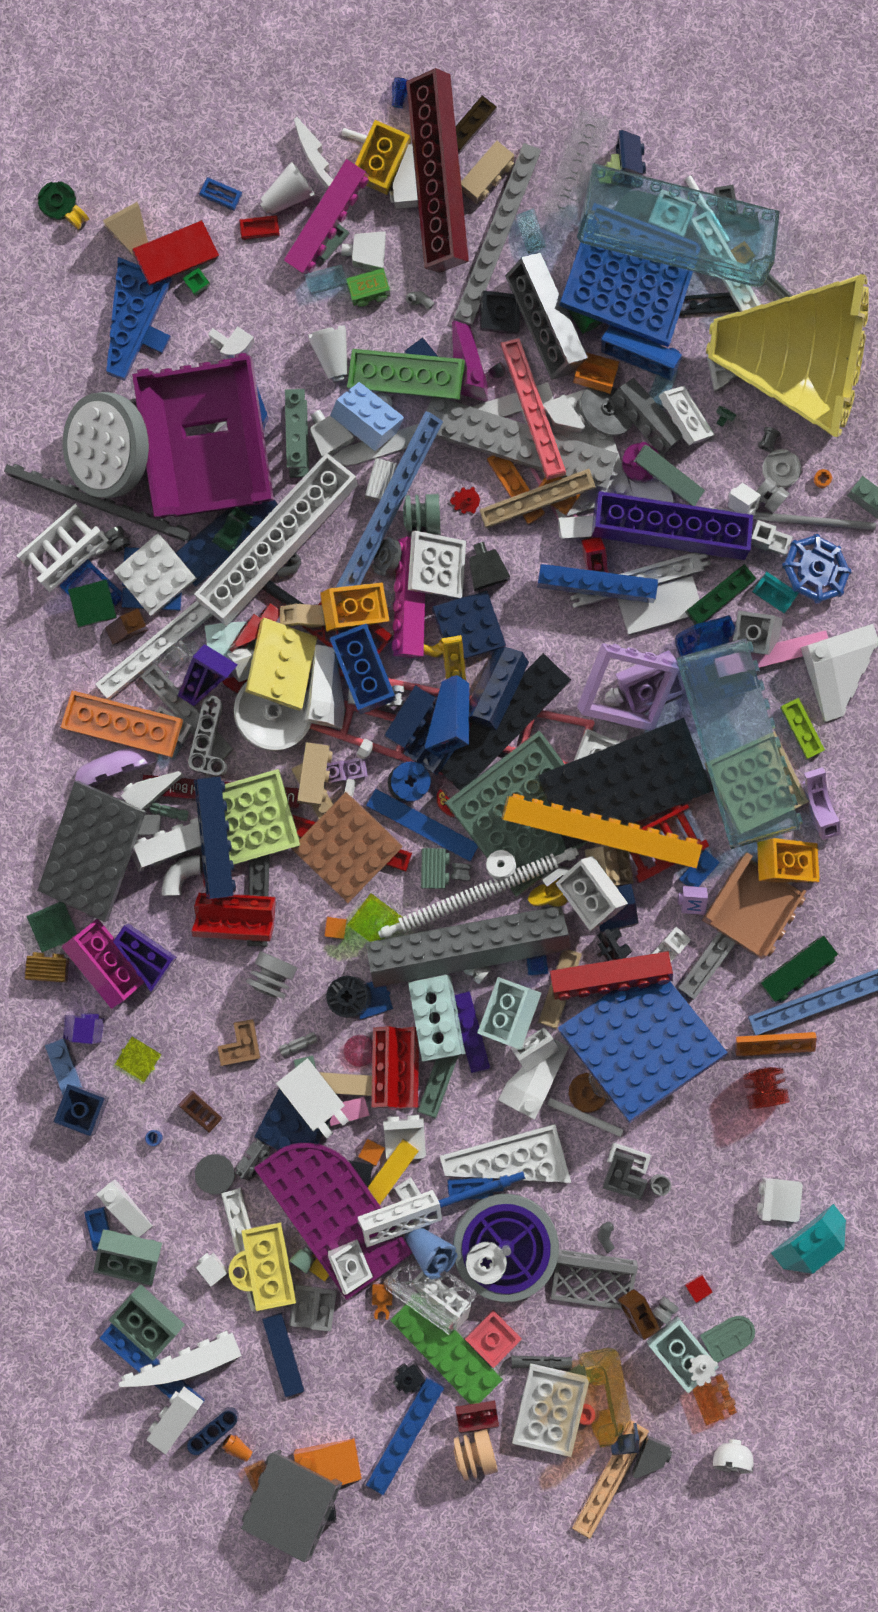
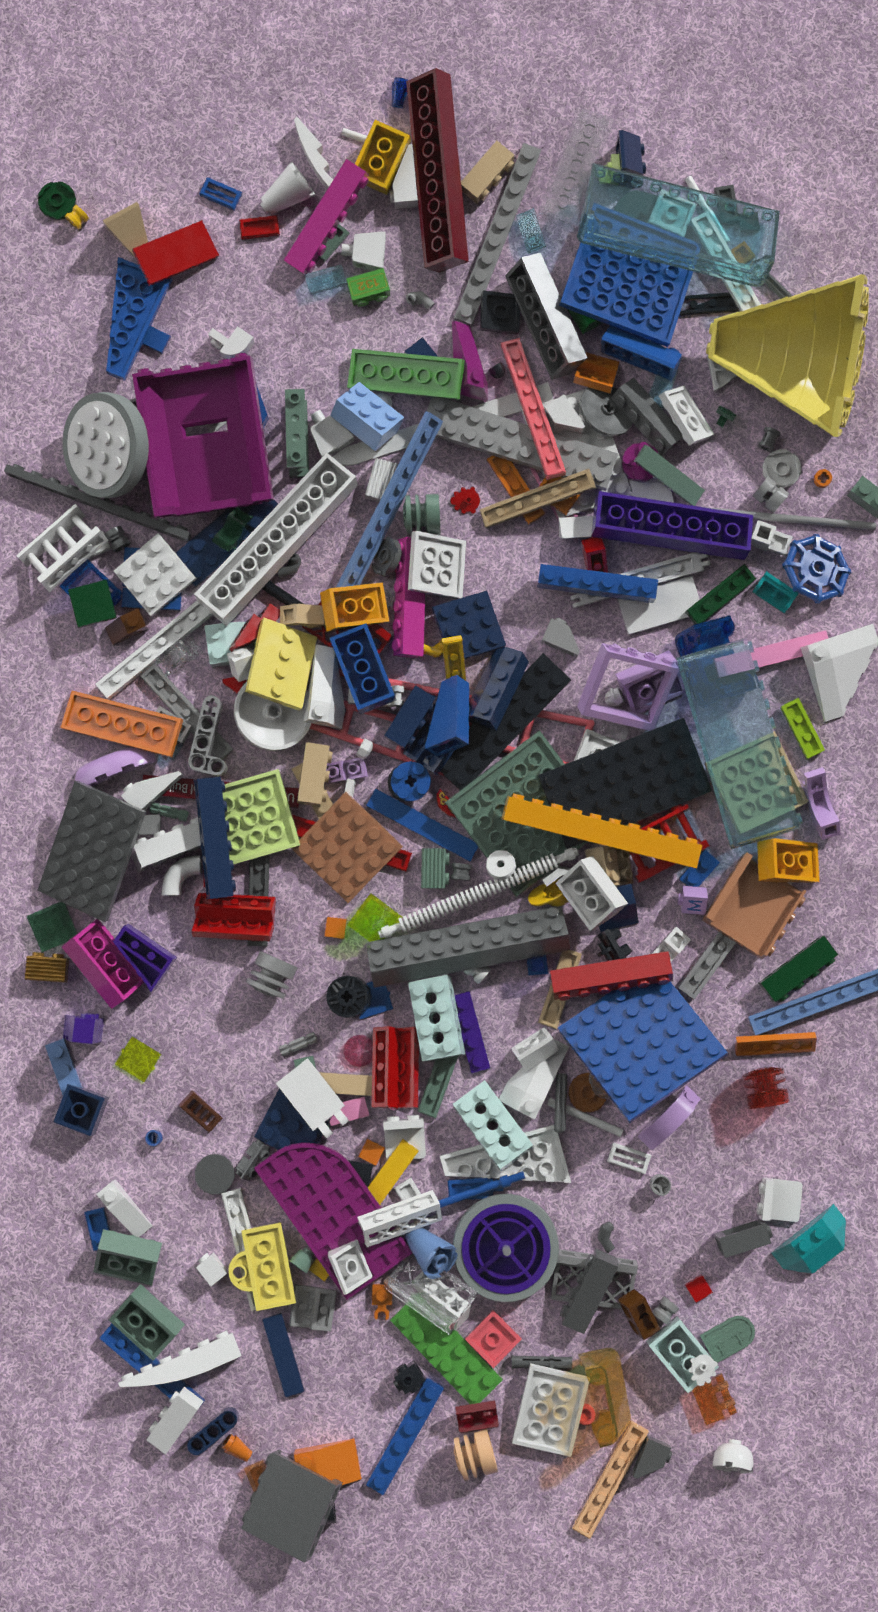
(196, 281): green plate -> none
(204, 674): dark purple wedge -> none
(246, 1046): medium nougat plate -> none
(331, 351): white cone -> none
(473, 121): dark brown plate -> none
(475, 1257): white plate -> none
(487, 568): pearl dark grey torso -> none
(495, 1112): none -> light aqua brick
(509, 1013): light aqua brick -> none
(560, 637): none -> light grey slope
(560, 1103): none -> dark grey axle
(589, 1290): none -> dark grey brick
(620, 1180): dark grey plate -> none
(627, 1443): dark blue bracket -> none
(669, 1119): none -> lavender arch
(743, 499): white brick -> none
(743, 1238): none -> dark grey window
(758, 628): light grey slope -> none

